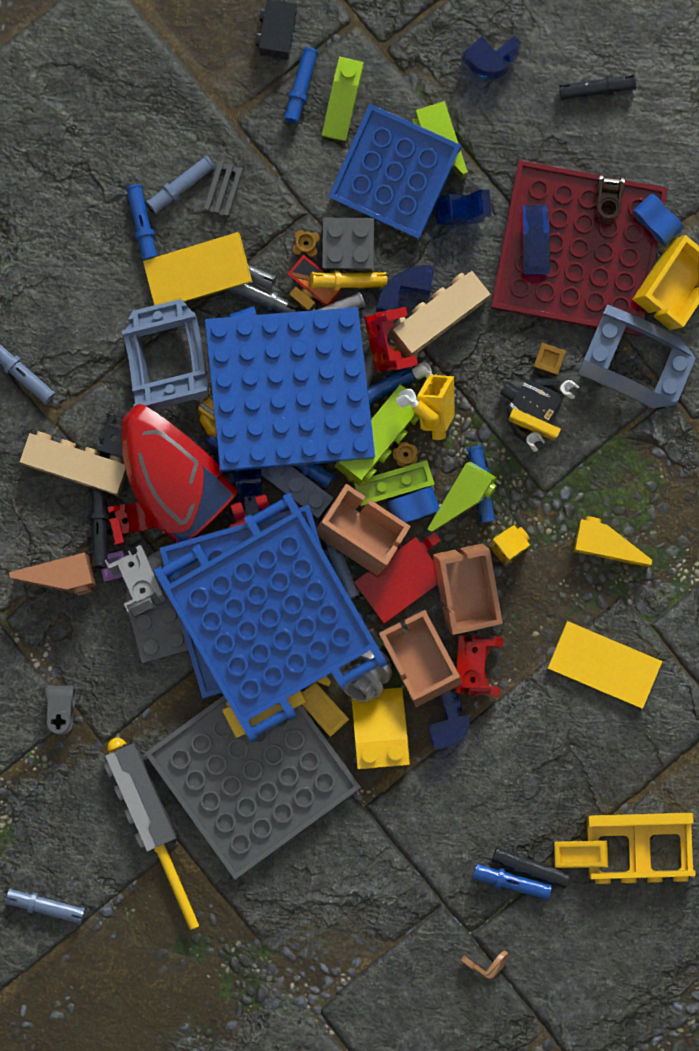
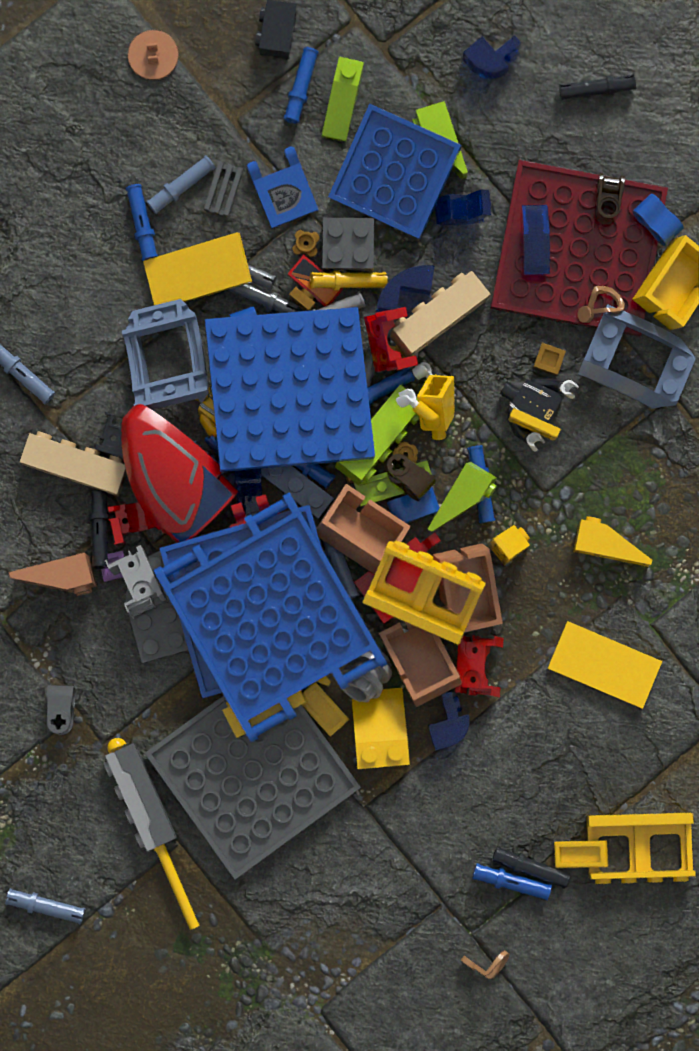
(153, 55): none -> nougat piece
(284, 193): none -> blue flag
(412, 480): none -> dark brown piece
(418, 605): none -> yellow window
(586, 313): none -> medium nougat piece

